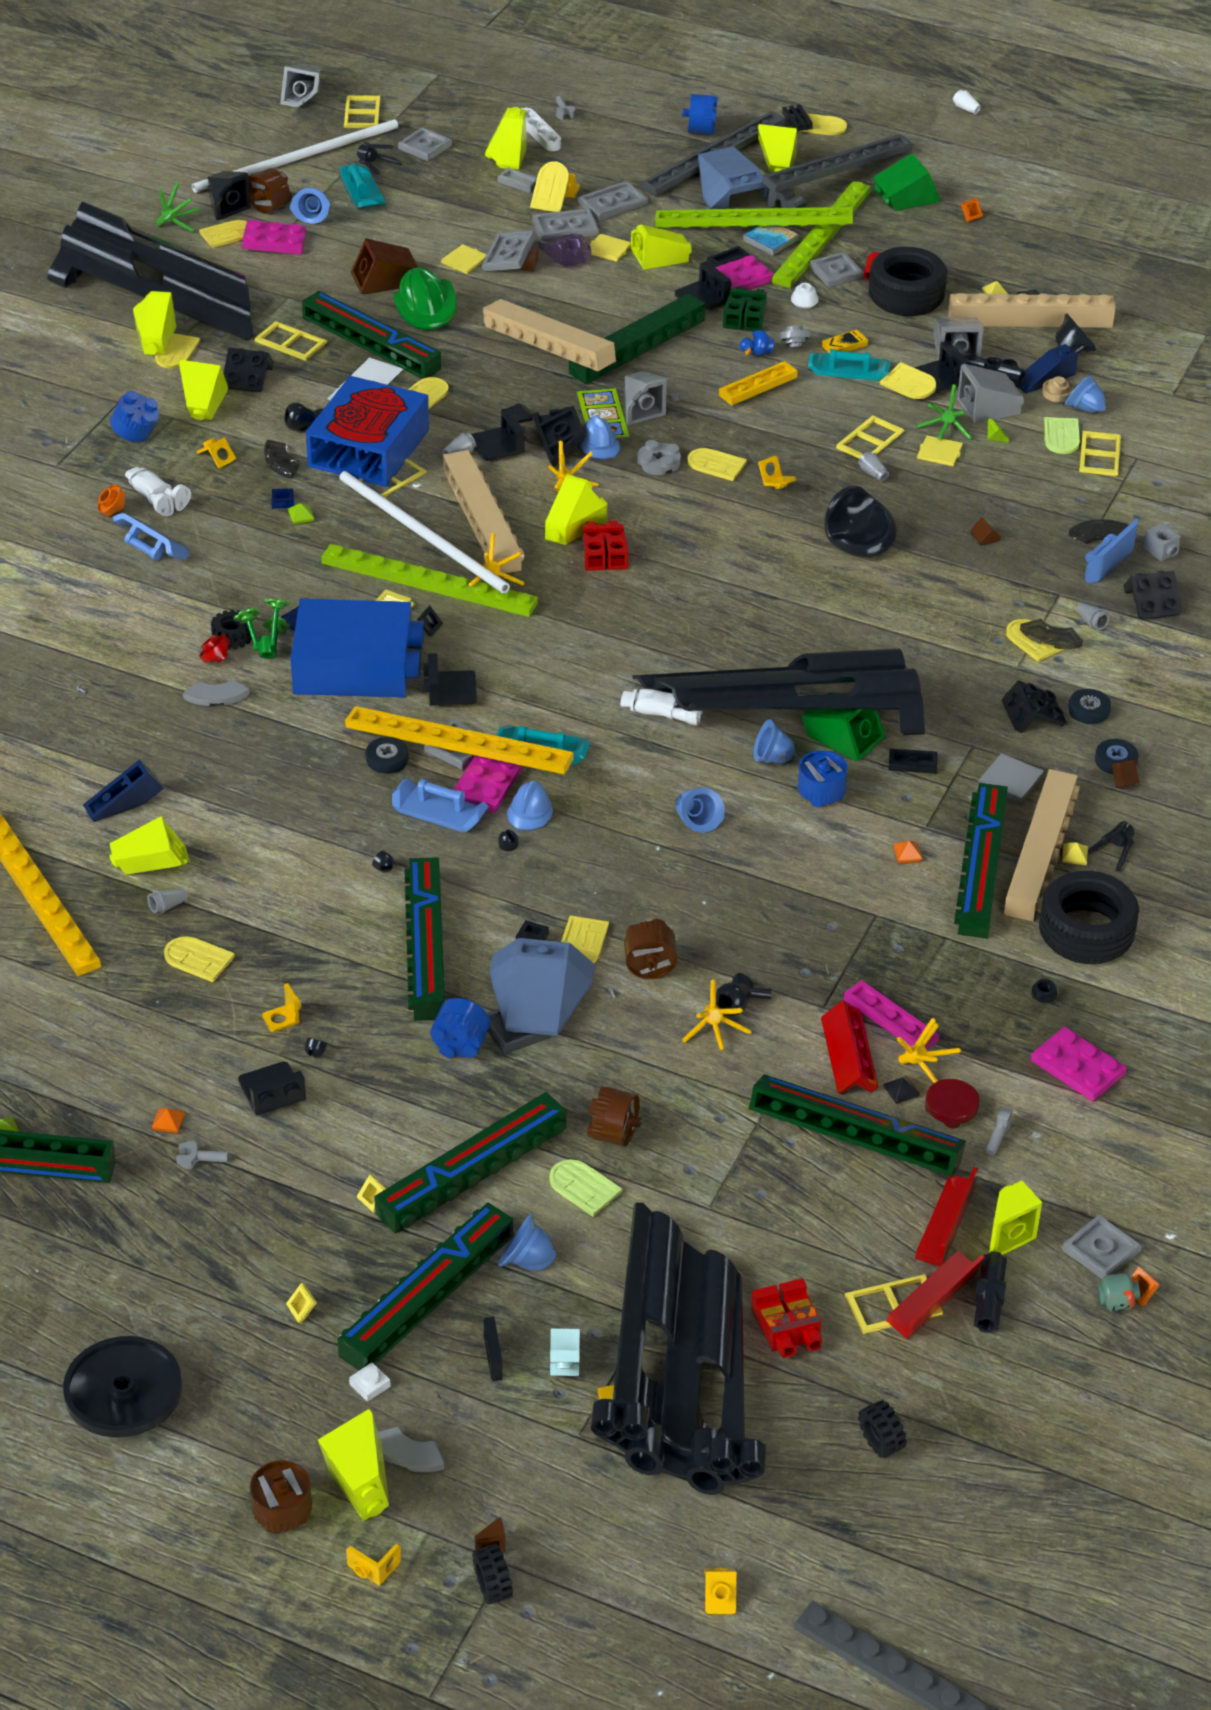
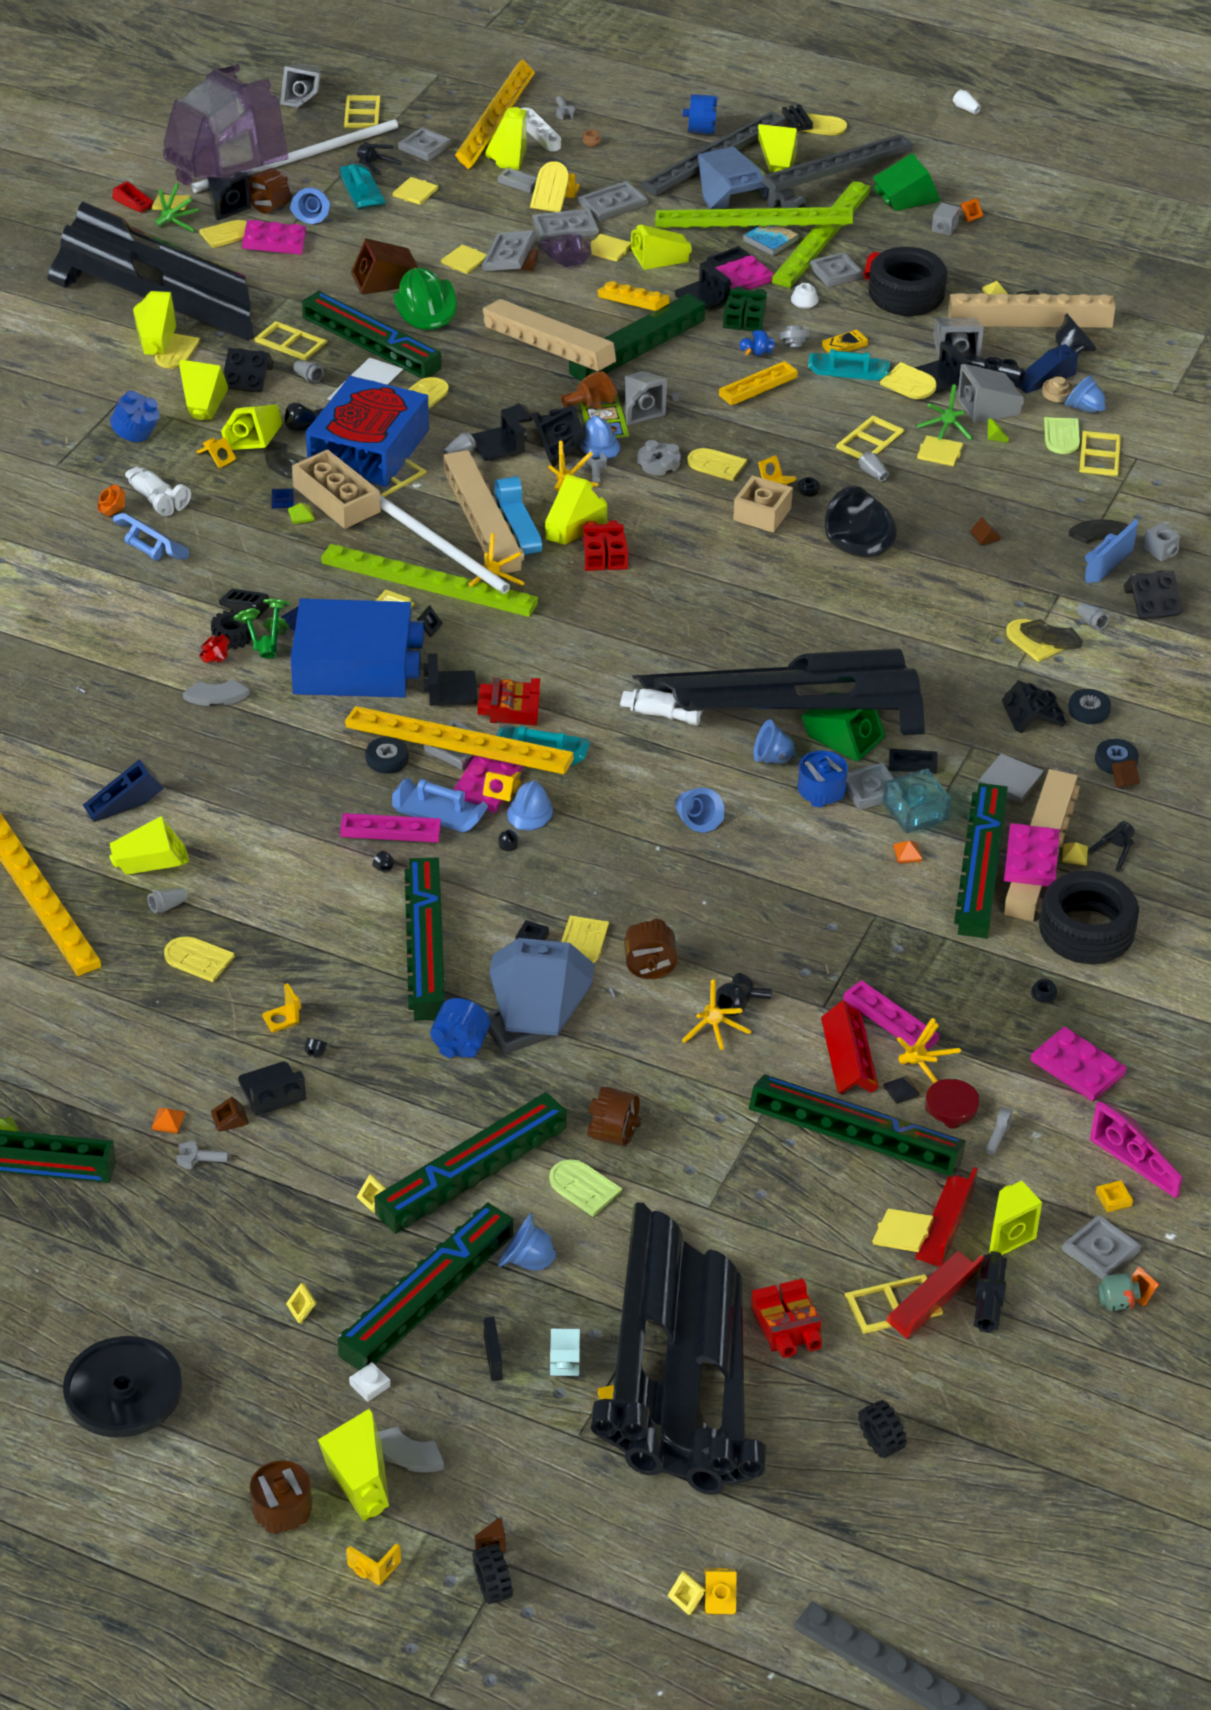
(126, 191): none -> red slope
(178, 199): none -> light yellow piece
(224, 128): none -> clear purple windscreen
(229, 1115): none -> reddish brown slope
(247, 600): none -> black slope
(252, 426): none -> neon yellow slope
(309, 370): none -> light grey cone
(336, 488): none -> tan brick
(390, 827): none -> dark pink plate
(415, 190): none -> light yellow piece
(490, 119): none -> yellow plate
(509, 499): none -> dark azure beam
(510, 701): none -> red hips
(510, 785): none -> yellow bracket
(591, 137): none -> medium nougat plate
(592, 391): none -> dark orange piece
(596, 465): none -> light grey bar
(633, 296): none -> yellow plate
(686, 1592): none -> light yellow slope
(762, 503): none -> tan brick
(808, 486): none -> black plate
(867, 785): none -> light grey tile
(903, 1230): none -> light yellow piece
(917, 800): none -> clear light blue brick
(945, 219): none -> light grey brick
(1031, 854): none -> dark pink plate
(1114, 1196): none -> yellow tile
(1130, 1144): none -> dark pink wedge

